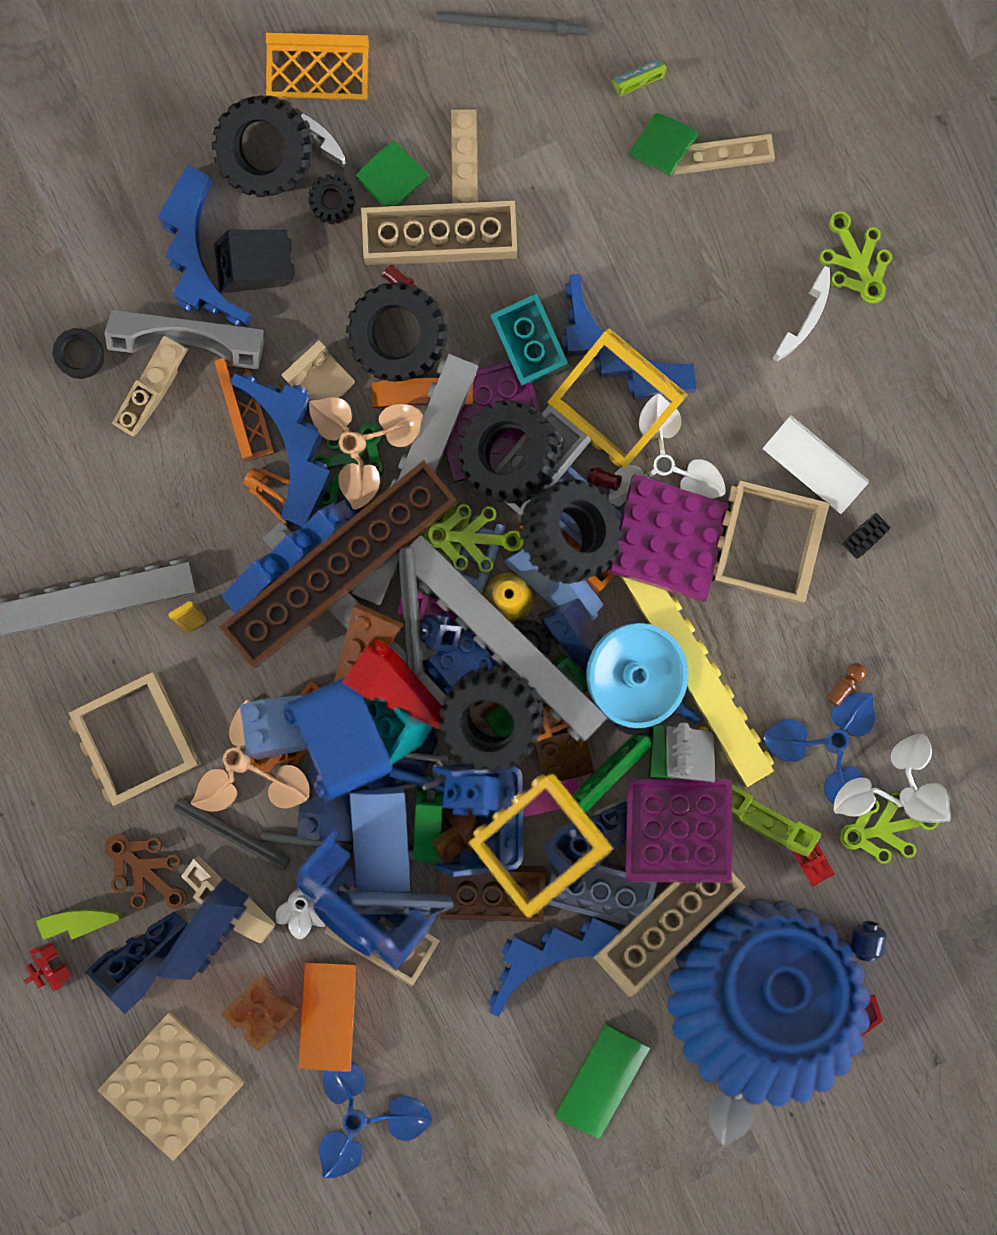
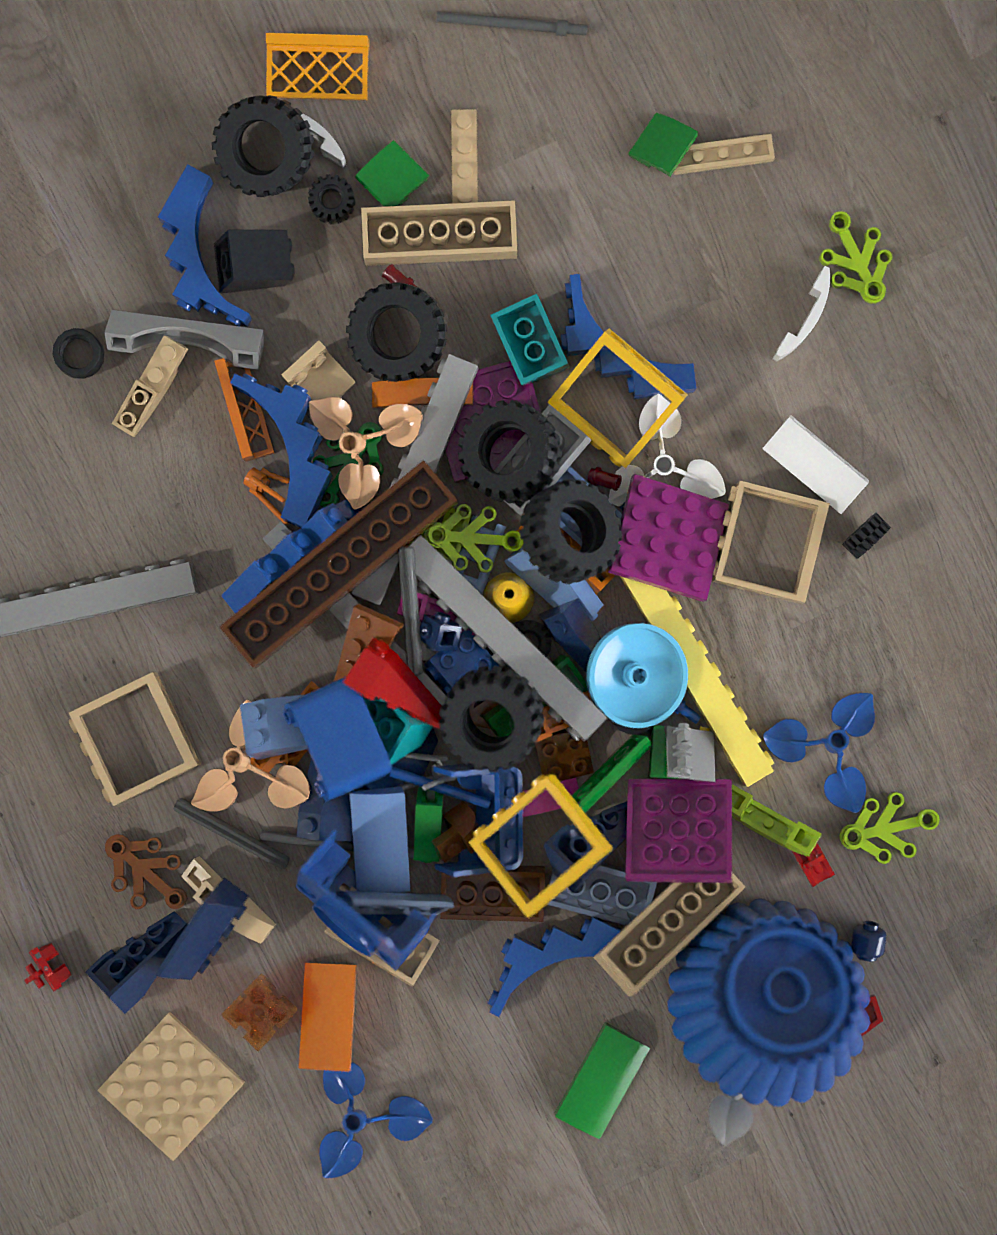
(77, 921): lime slope -> none
(188, 616): yellow slope -> none
(298, 917): white plate -> none
(473, 794): blue brick -> none
(639, 77): lime slope -> none
(855, 673): dark orange pin -> none
(925, 805): white plant -> none

